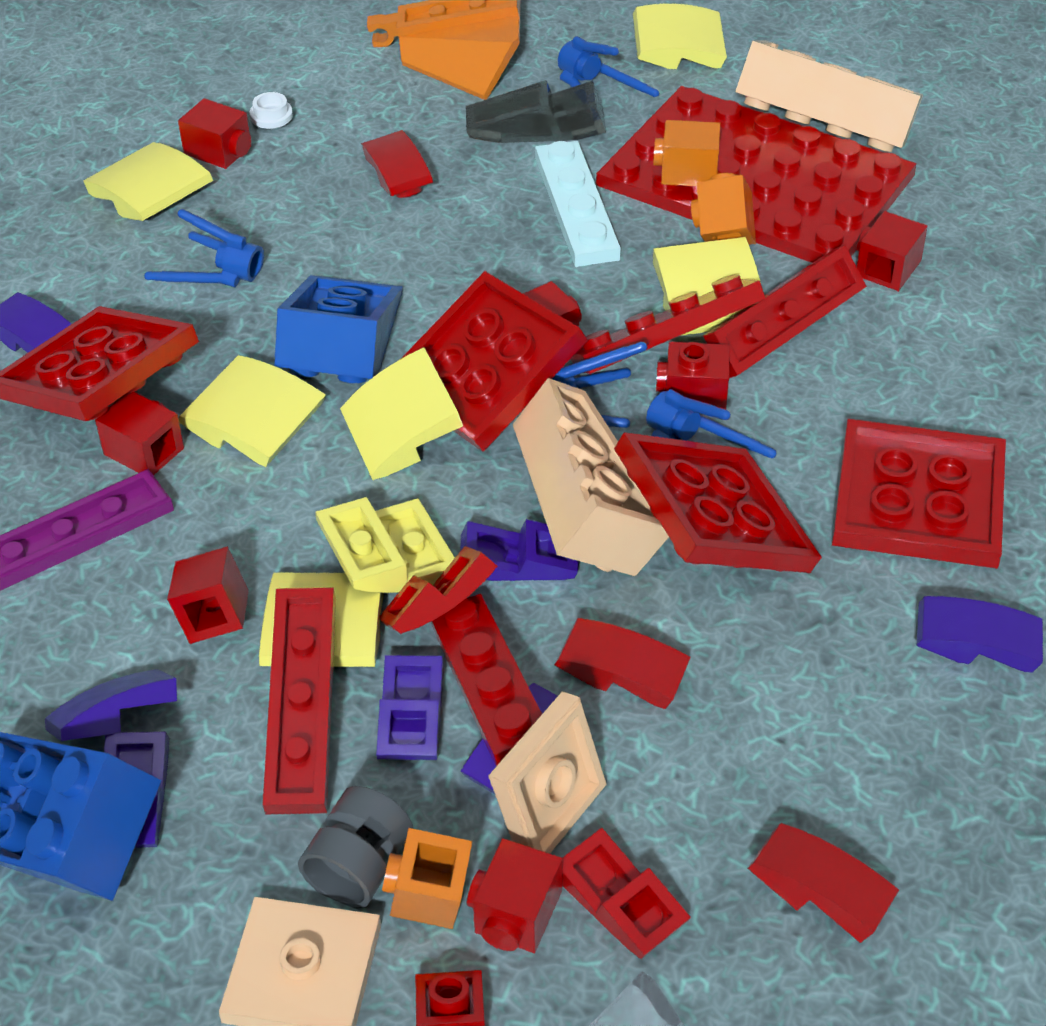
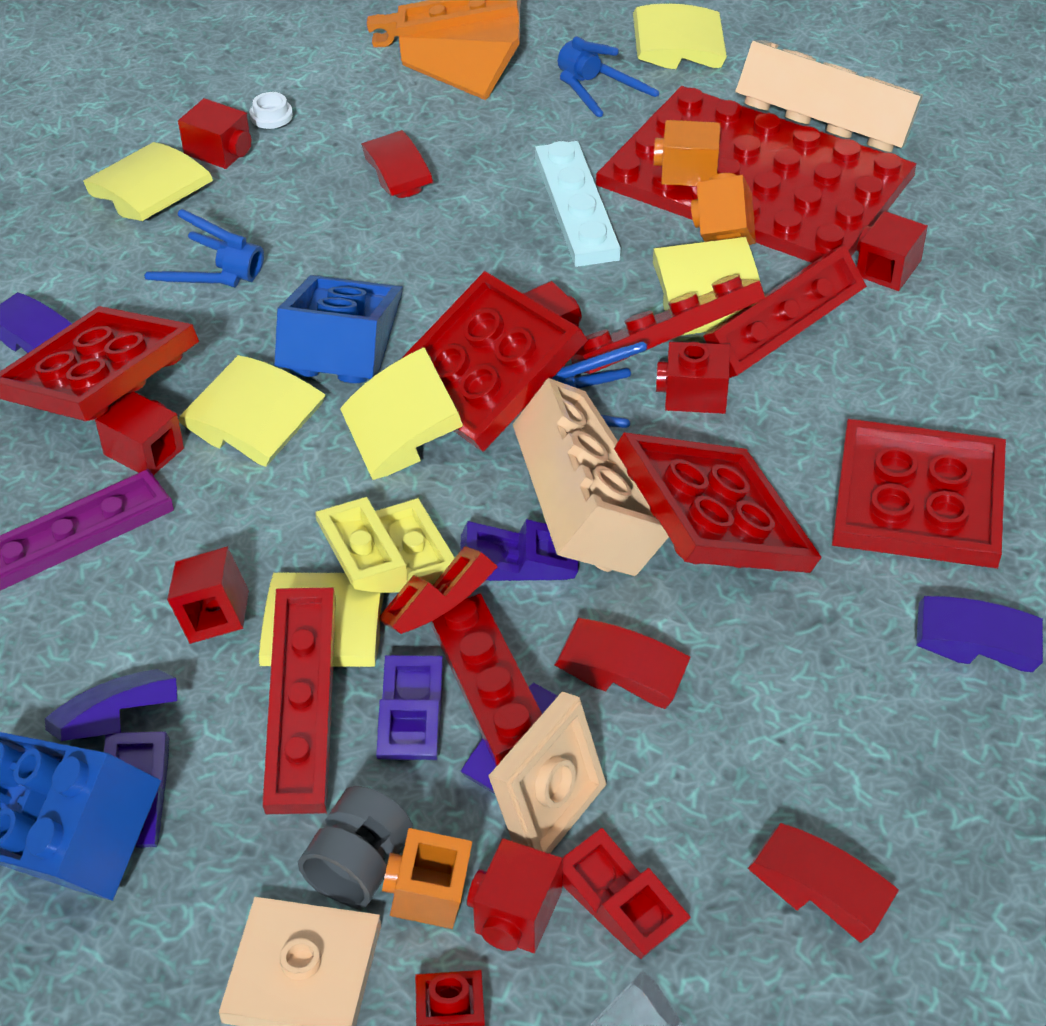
(537, 115): clear smoke slope -> none
(680, 418): blue plant -> none

